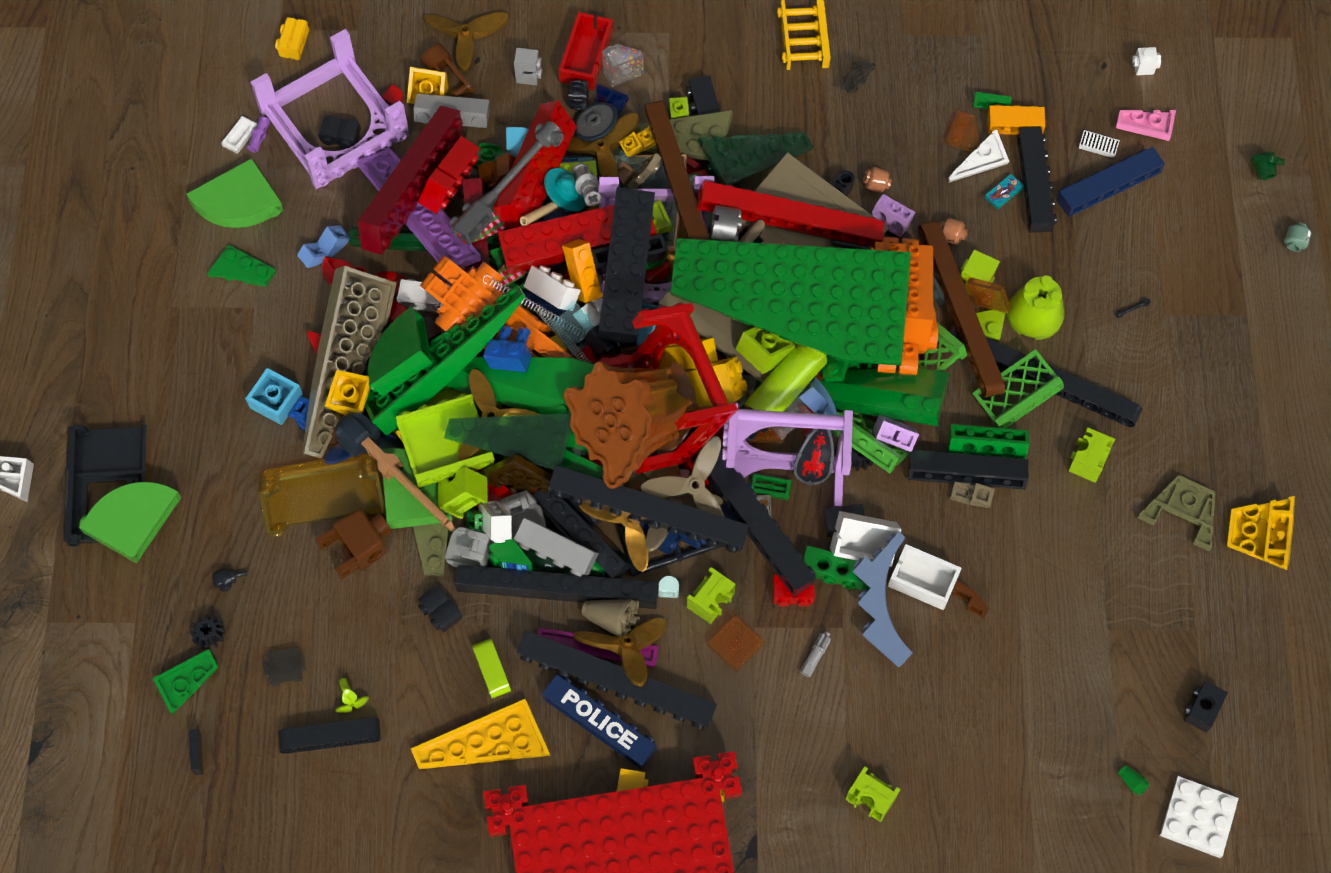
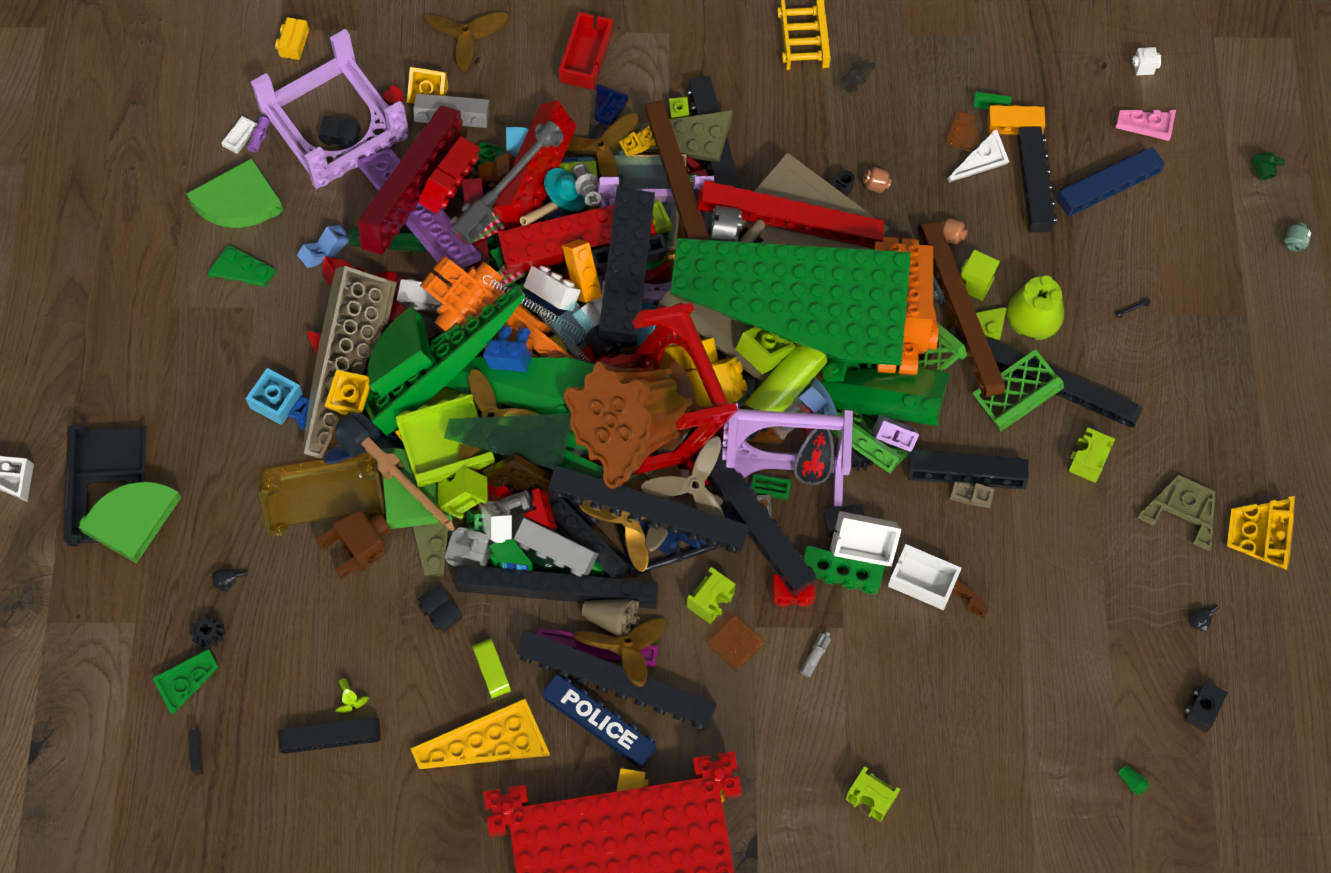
(284, 666): clear smoke piece -> none
(439, 59): reddish brown piece -> none
(527, 66): light grey brick -> none
(542, 513): none -> red slope
(578, 94): black gear -> none
(596, 121): dark grey wheel -> none
(622, 64): clear slope -> none
(625, 173): medium nougat tile -> none
(646, 168): dark tan wing -> none
(668, 587): light aqua brick -> none
(747, 155): clear green wing -> none
(851, 245): black piece -> none
(874, 574): sand blue arch -> none
(893, 214): lavender brick -> none
(988, 441): green brick -> none
(989, 295): clear orange plate -> none
(1004, 191): tile -> none
(1099, 144): white tile -> none
(1199, 817): white plate -> none
(1201, 618): none -> black piece

